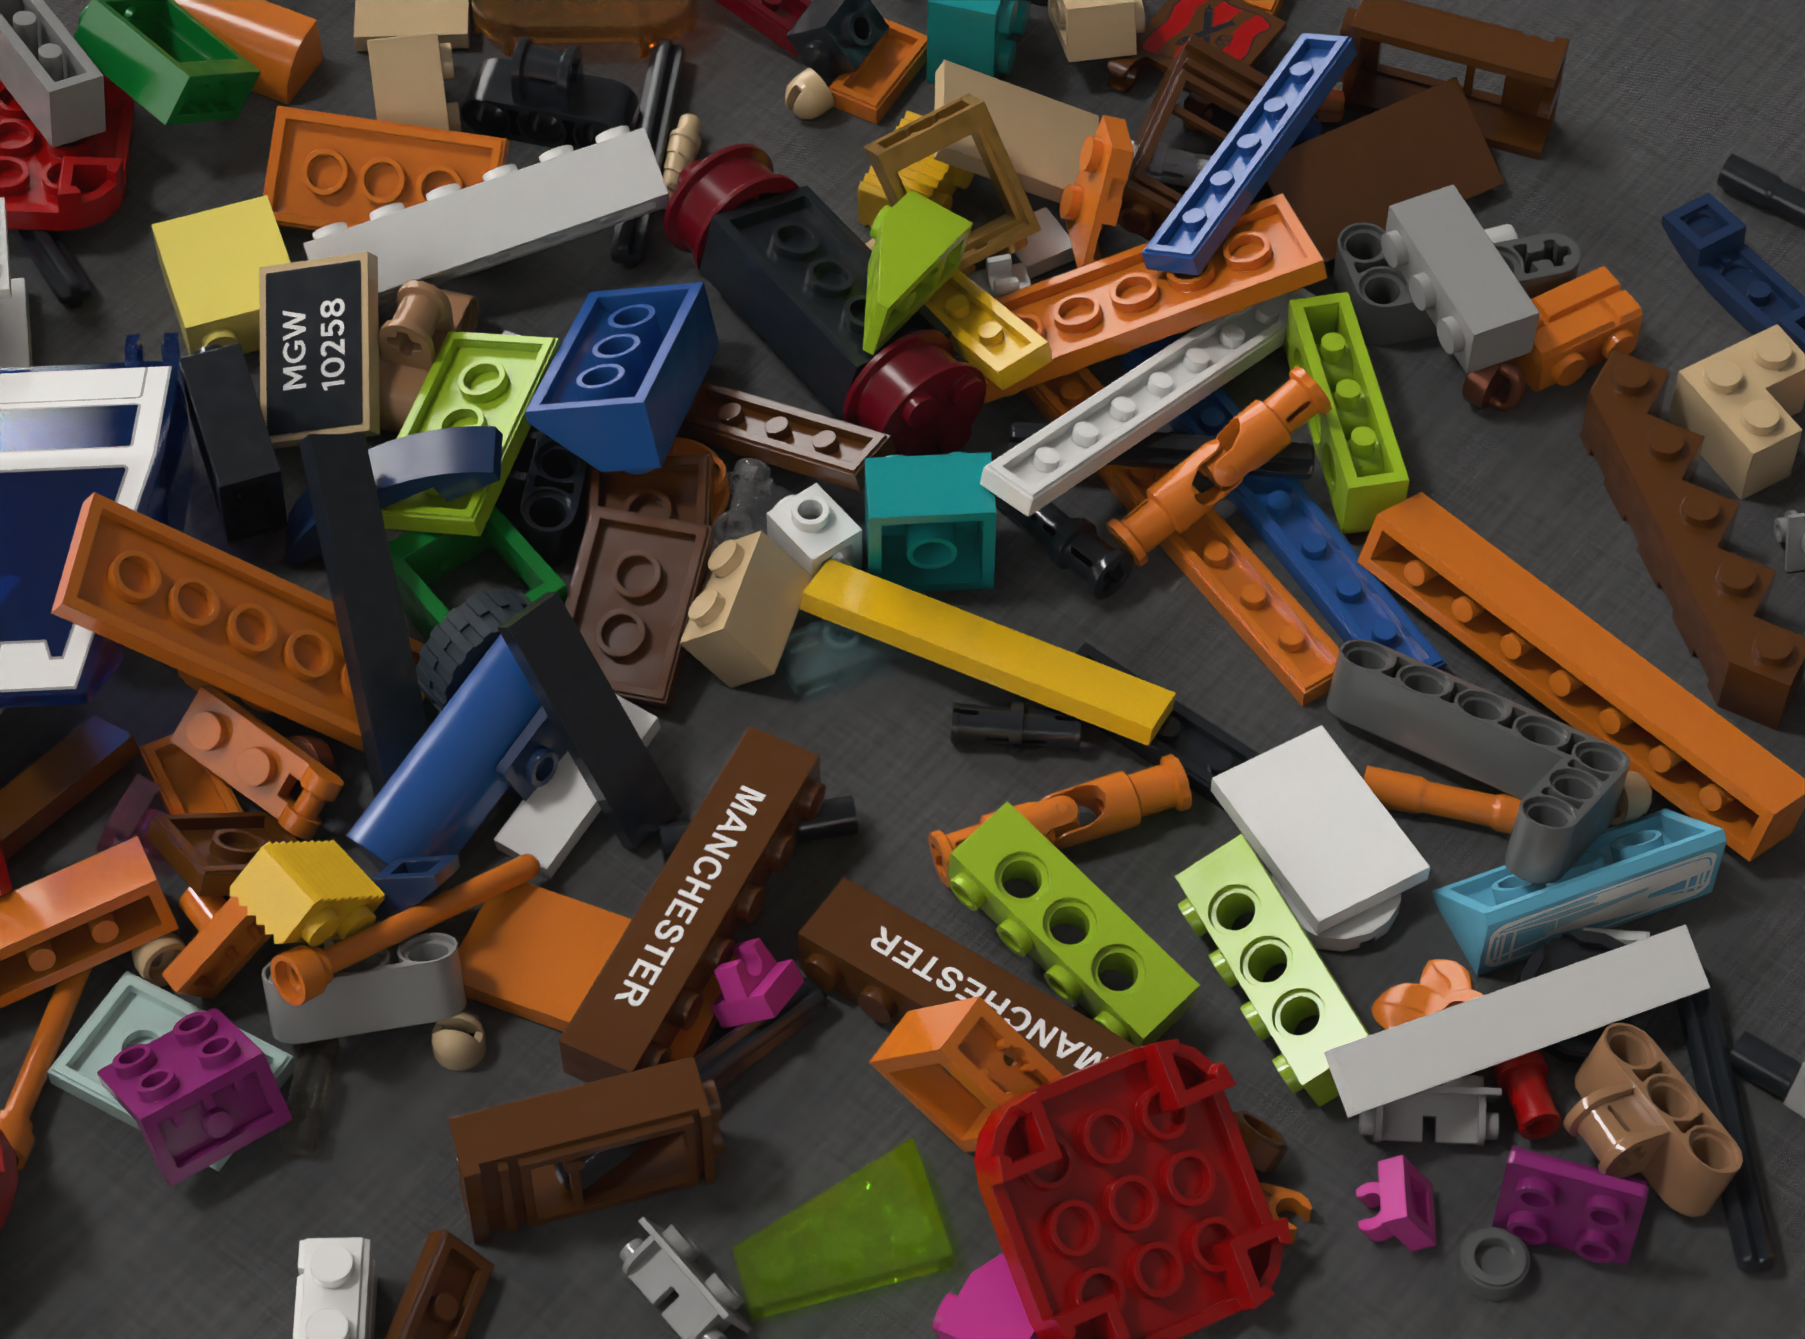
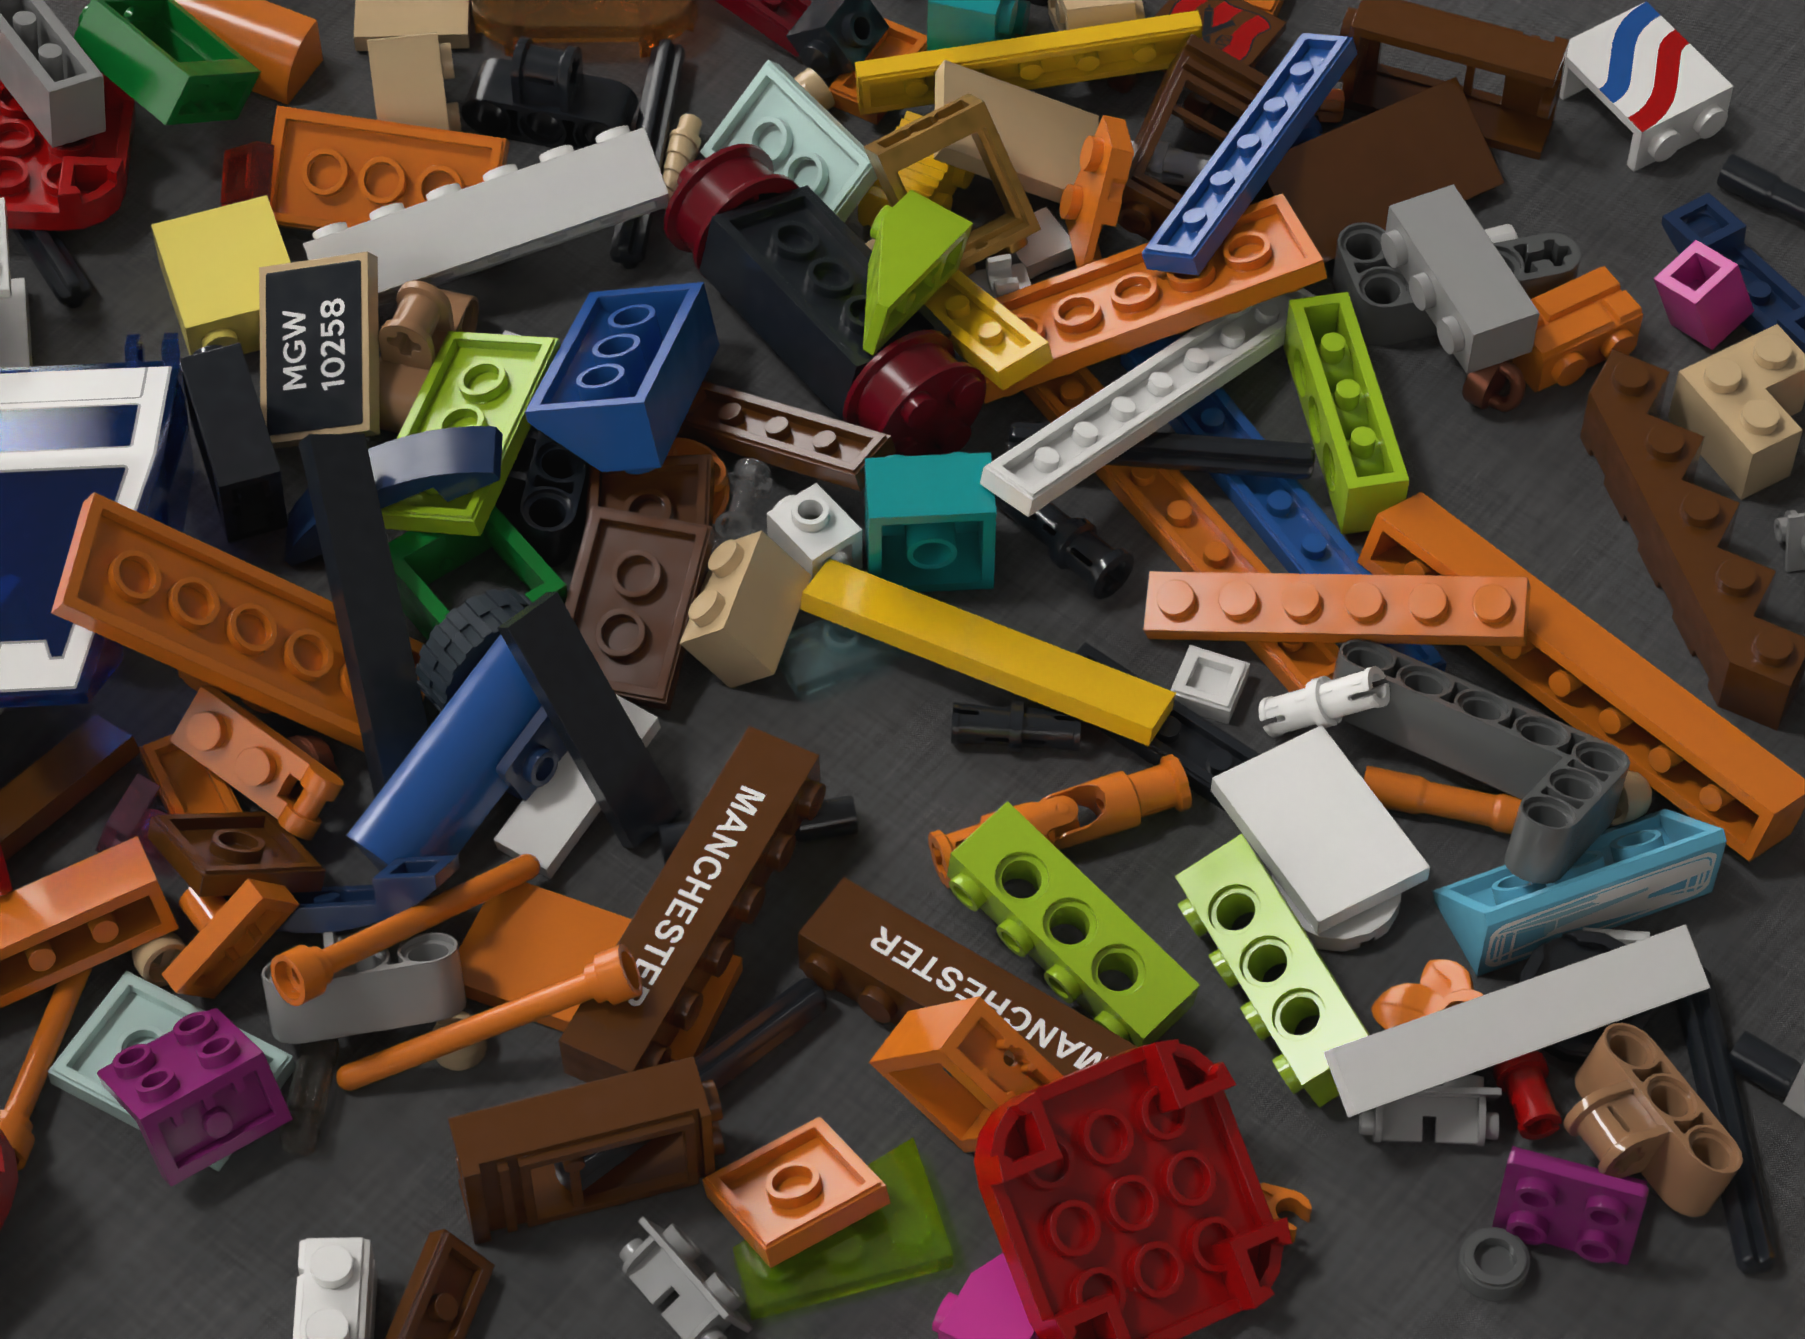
(247, 172): none -> clear red tile
(307, 892): yellow brick -> none
(610, 978): none -> orange piece
(754, 985): dark pink tile -> none
(795, 1191): none -> orange tile
(798, 138): none -> light aqua tile
(1030, 60): none -> yellow tile
(1210, 683): none -> white tile
(1240, 447): orange piece -> none
(1261, 1140): reddish brown tile -> none
(1324, 701): none -> white pin
(1338, 608): none -> orange plate
(1404, 1202): dark pink tile -> none
(1648, 82): none -> panel
(1704, 294): none -> dark pink brick

